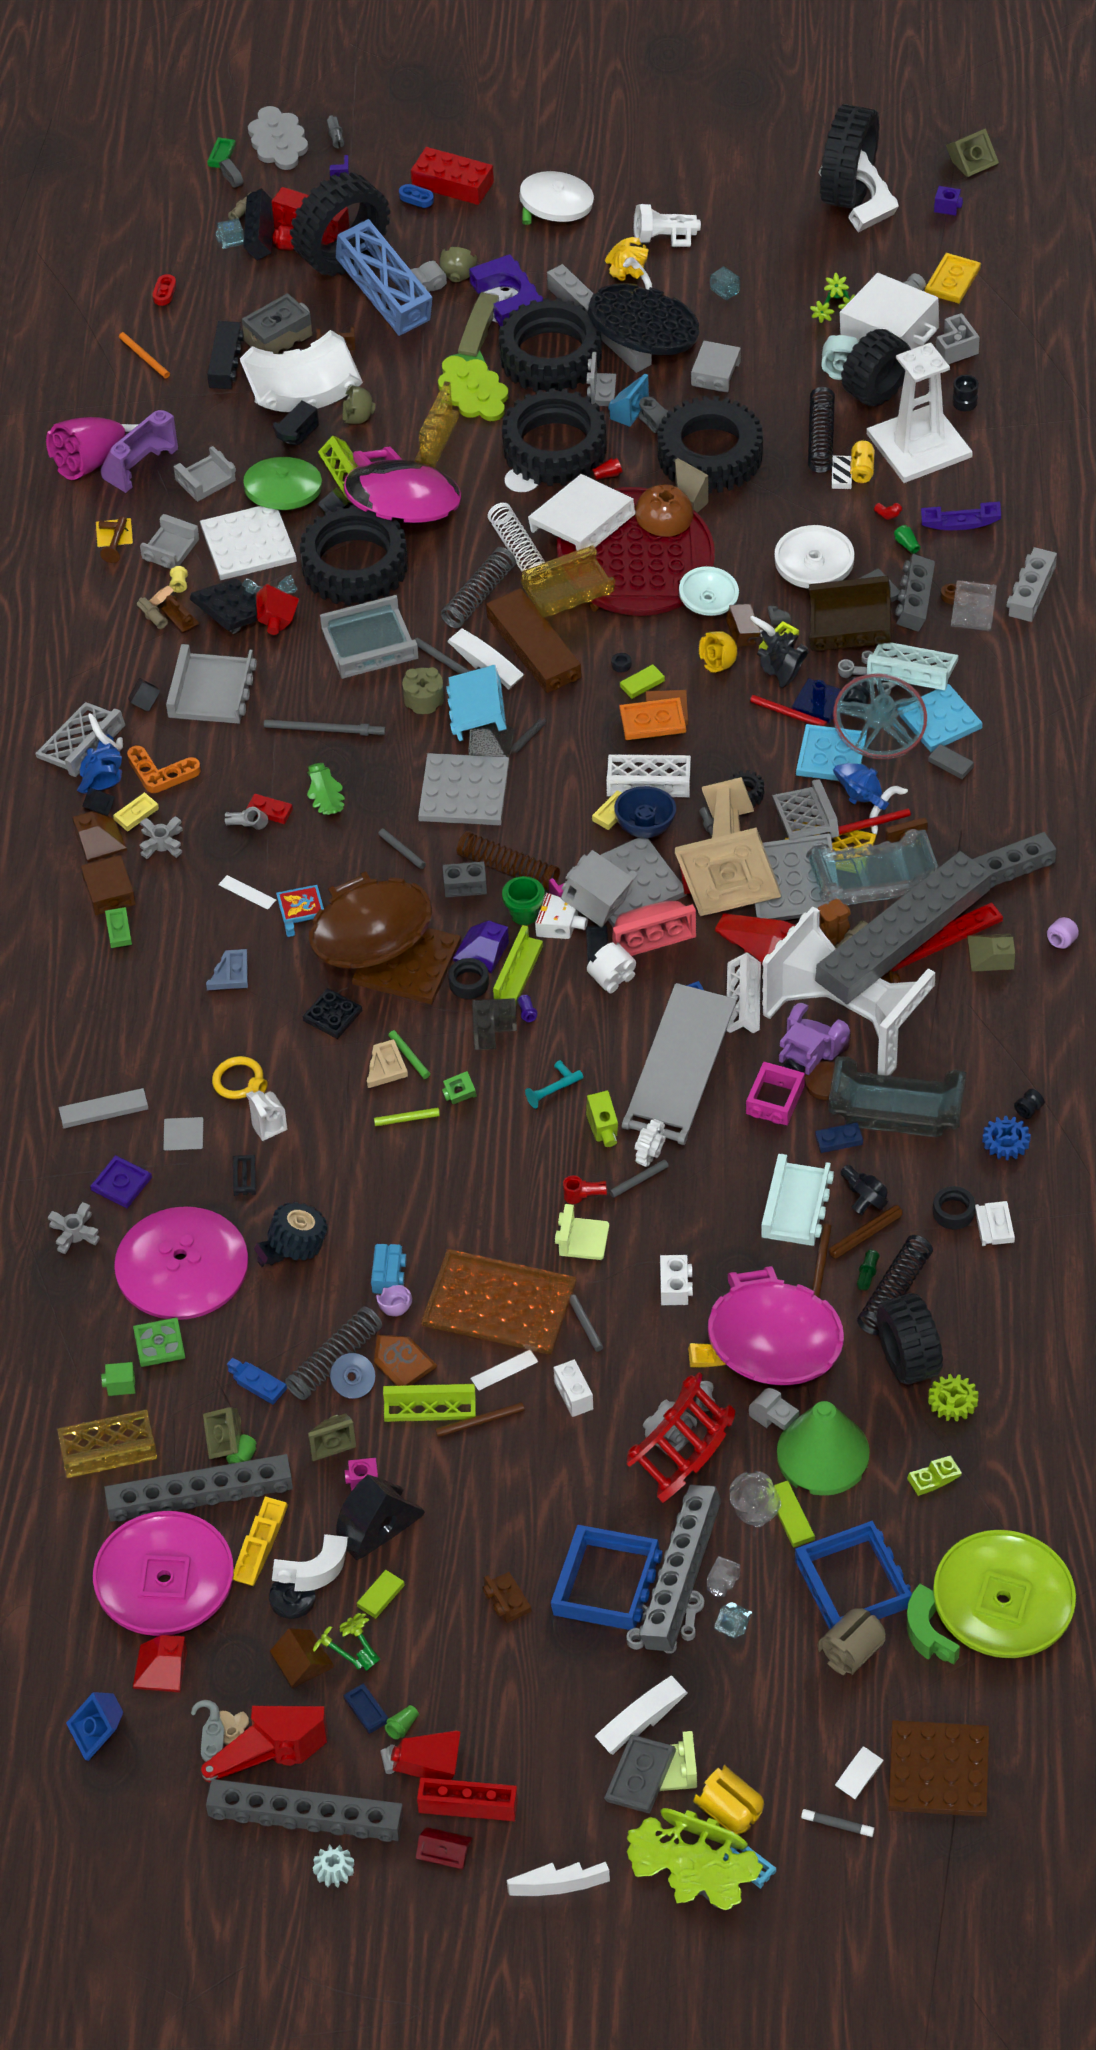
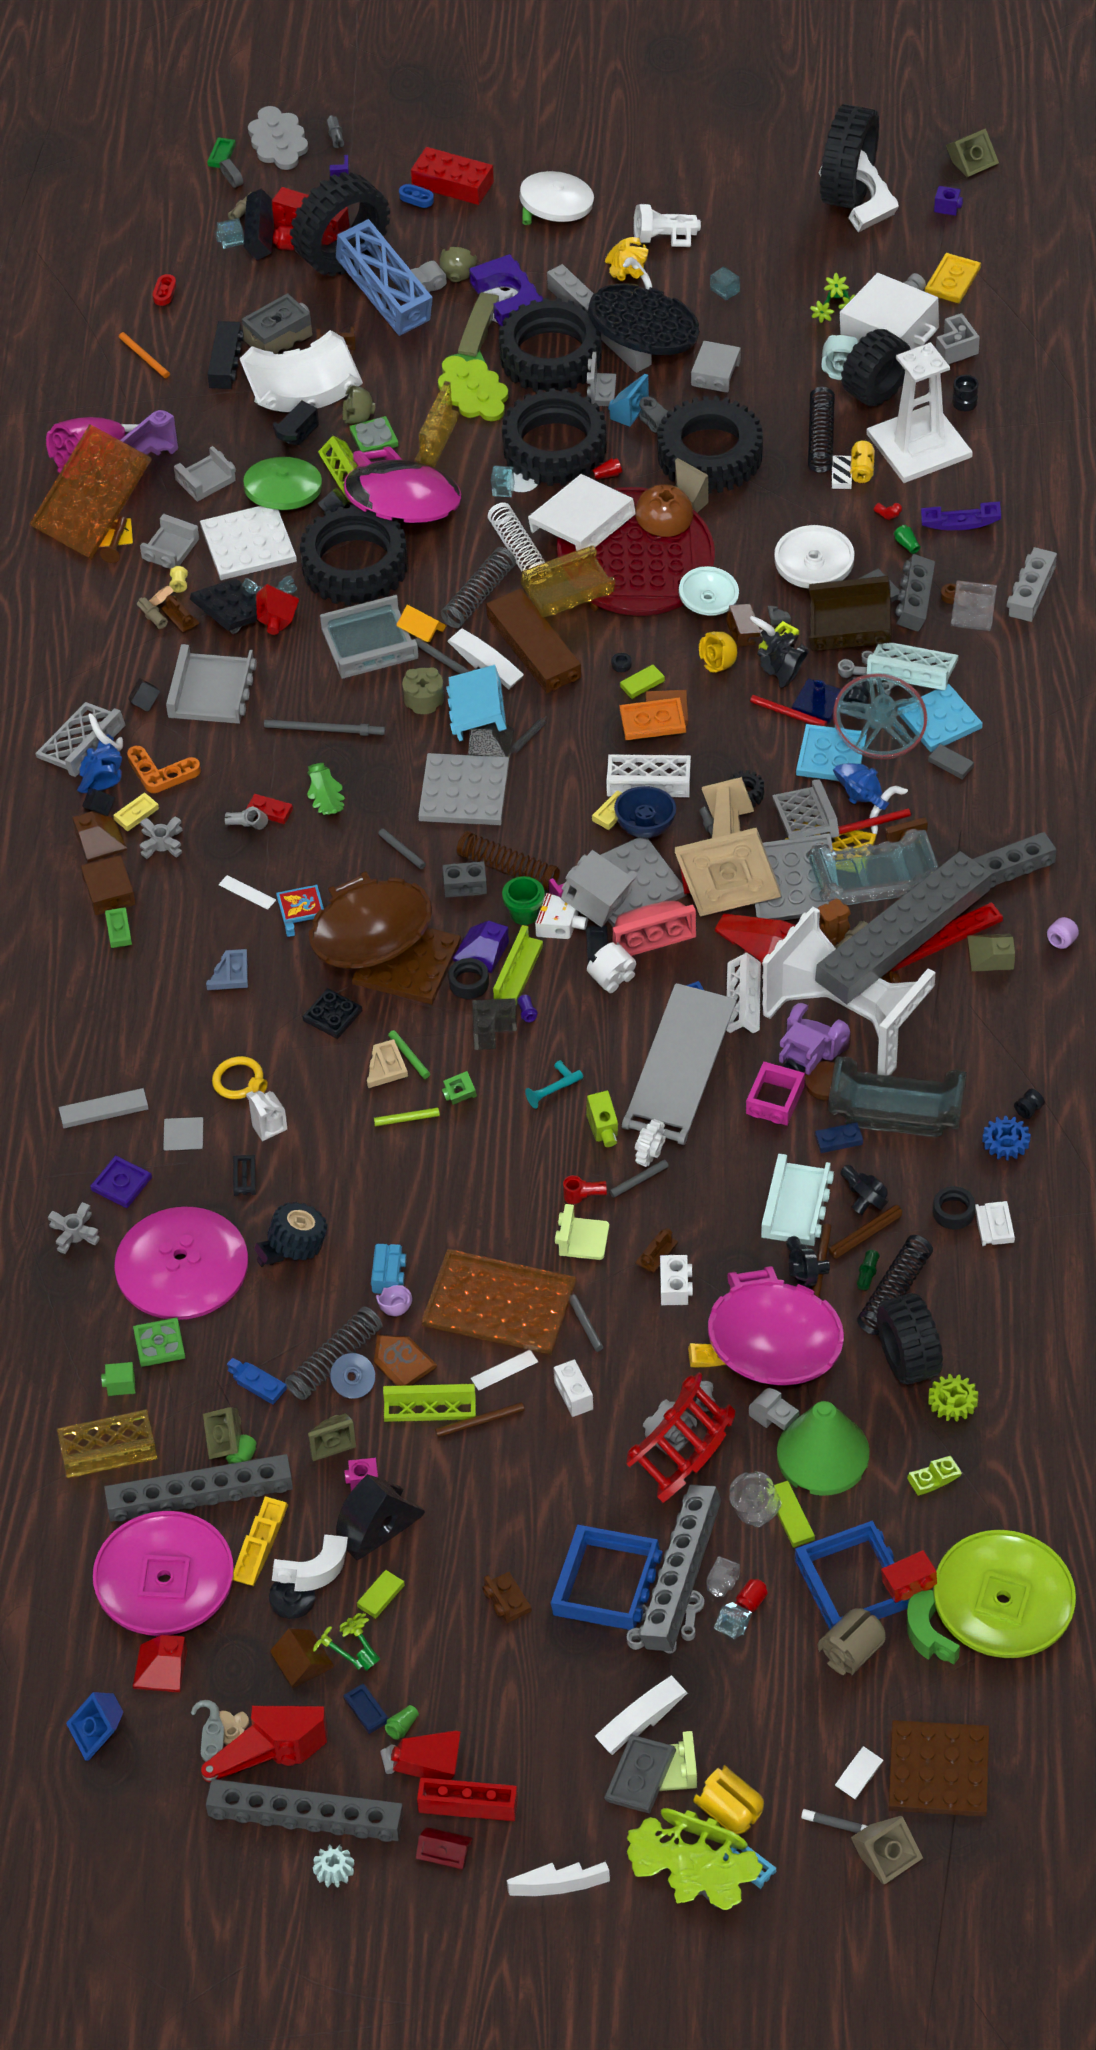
(90, 491): none -> clear orange plate
(373, 435): none -> light grey piece
(419, 623): none -> light orange panel
(502, 481): none -> clear light blue brick
(660, 1245): none -> reddish brown hinge
(752, 1595): none -> red brick
(804, 1263): none -> black pin
(887, 1848): none -> dark tan slope
(909, 1576): none -> red brick

